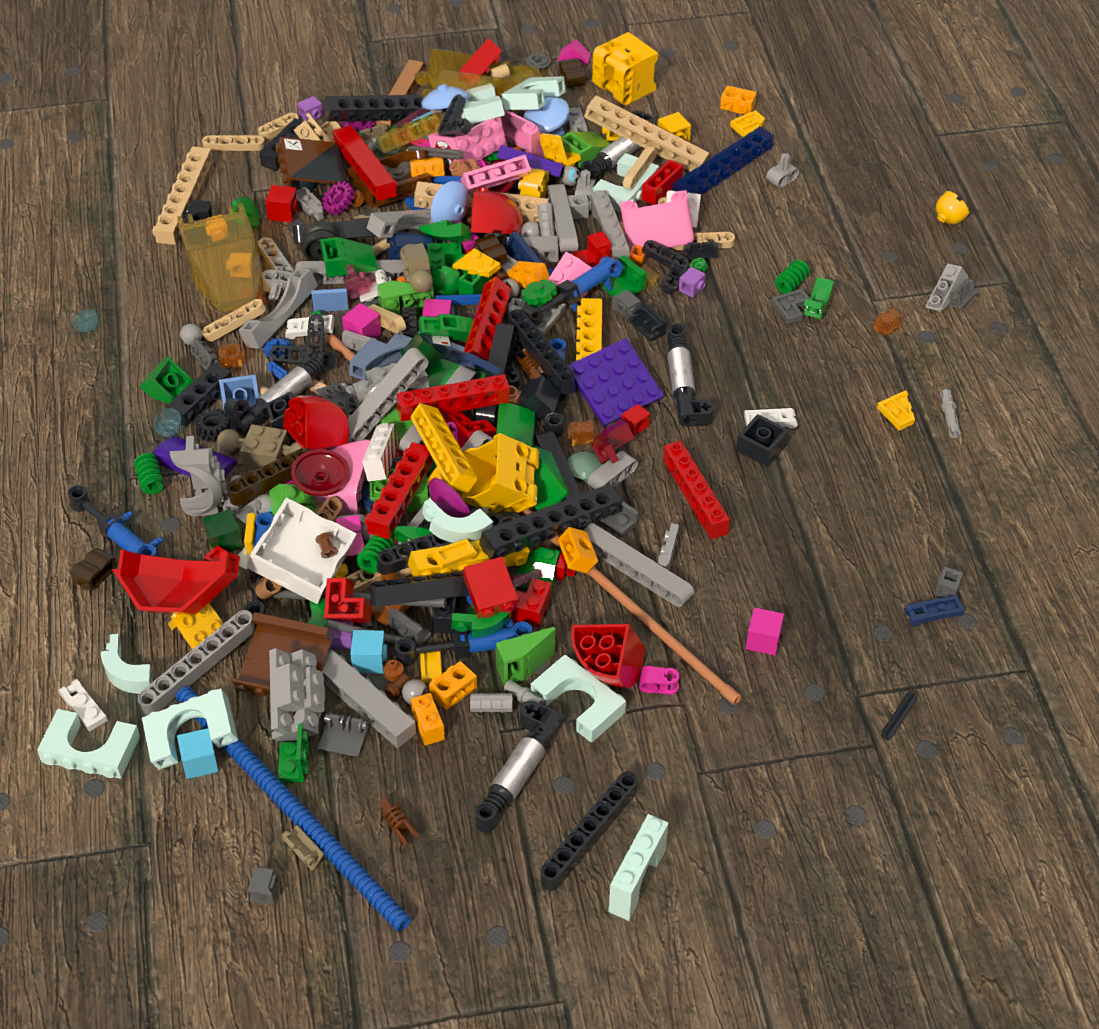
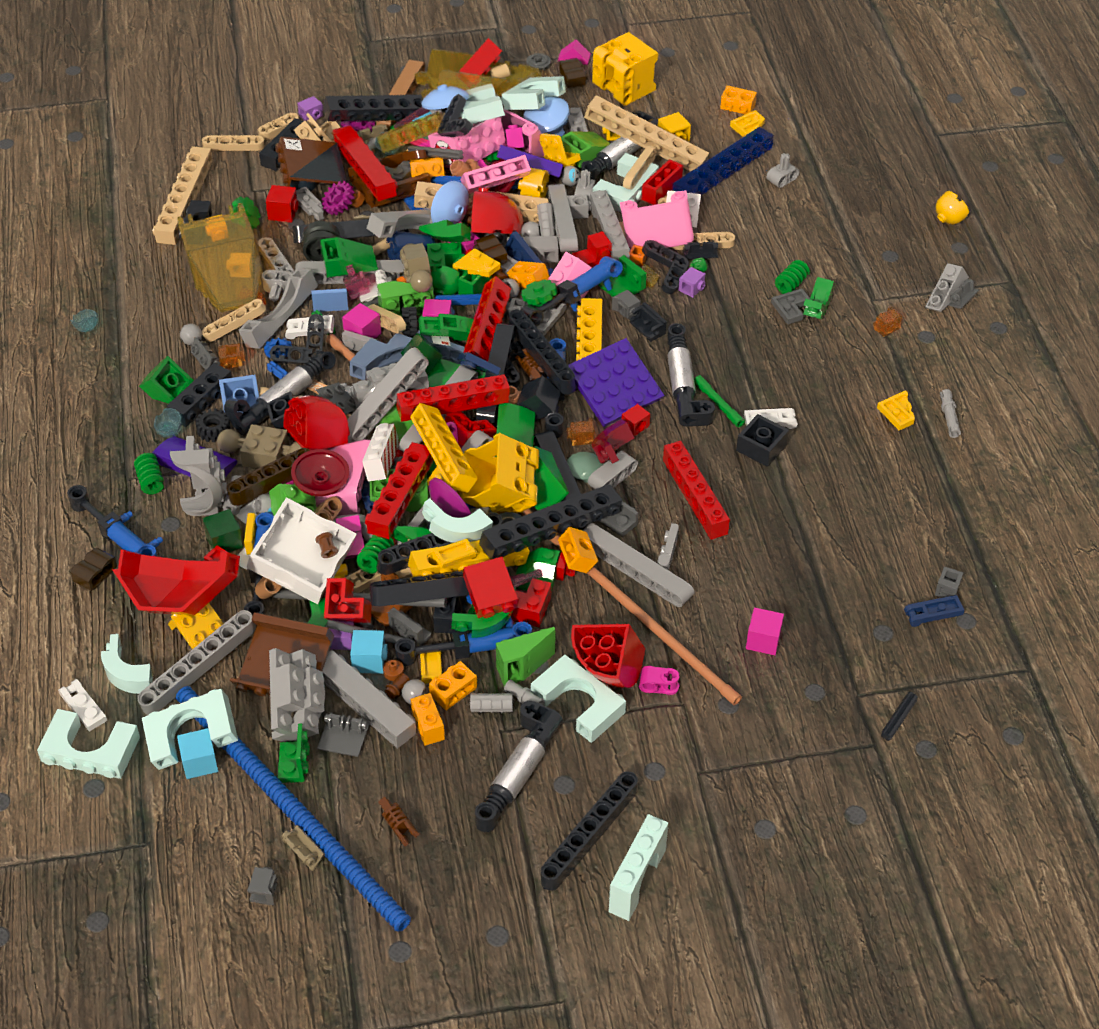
(514, 136): none -> dark pink brick
(731, 414): none -> green piece

